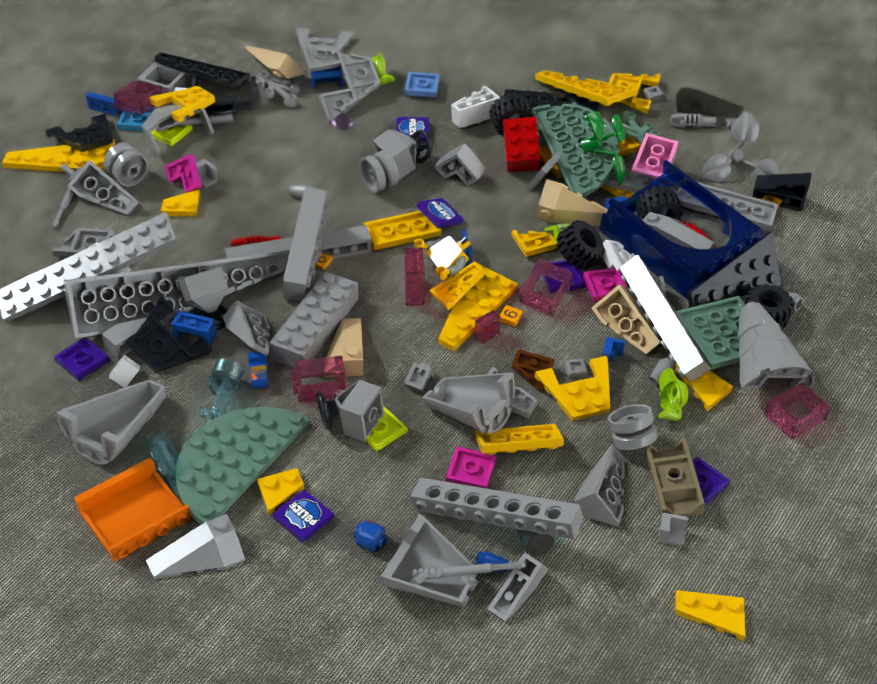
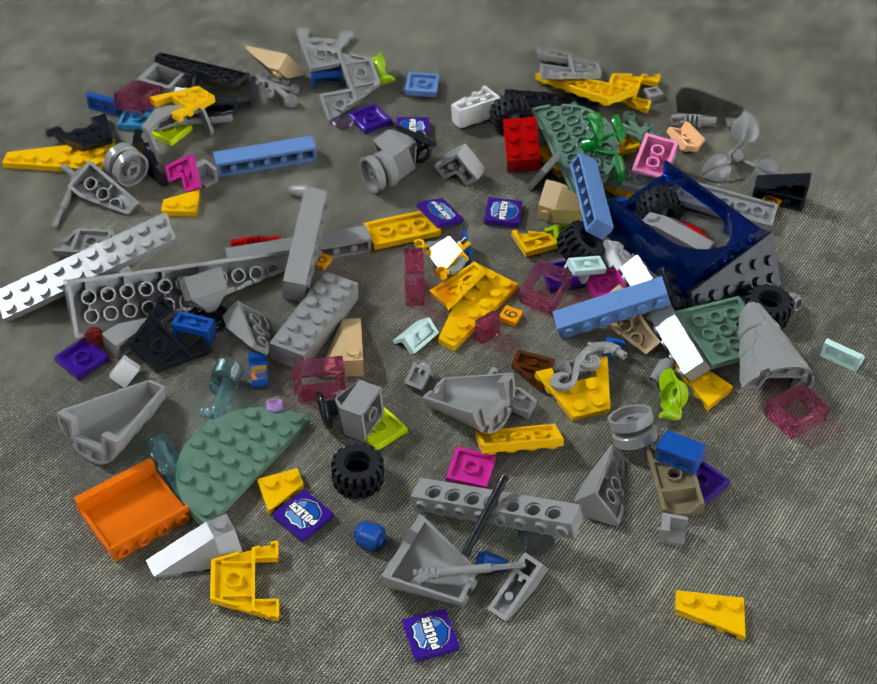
(91, 332): none -> clear red plate
(145, 149): none -> black wing
(234, 582): none -> yellow wing
(265, 156): none -> medium blue brick
(274, 405): none -> lavender plate
(357, 483): none -> black tyre
(370, 118): none -> dark purple tile
(416, 136): none -> black bar
(417, 335): none -> light aqua panel
(430, 635): none -> tile
(484, 515): none -> black bar
(503, 212): none -> tile
(576, 68): none -> light grey wing
(581, 362): none -> light grey plant
(585, 266): none -> light aqua panel
(591, 196): none -> medium blue brick
(611, 307): none -> medium blue brick
(673, 290): none -> black hinge
(680, 452): none -> blue panel
(688, 137): none -> light nougat bracket
(841, 355): none -> light aqua panel

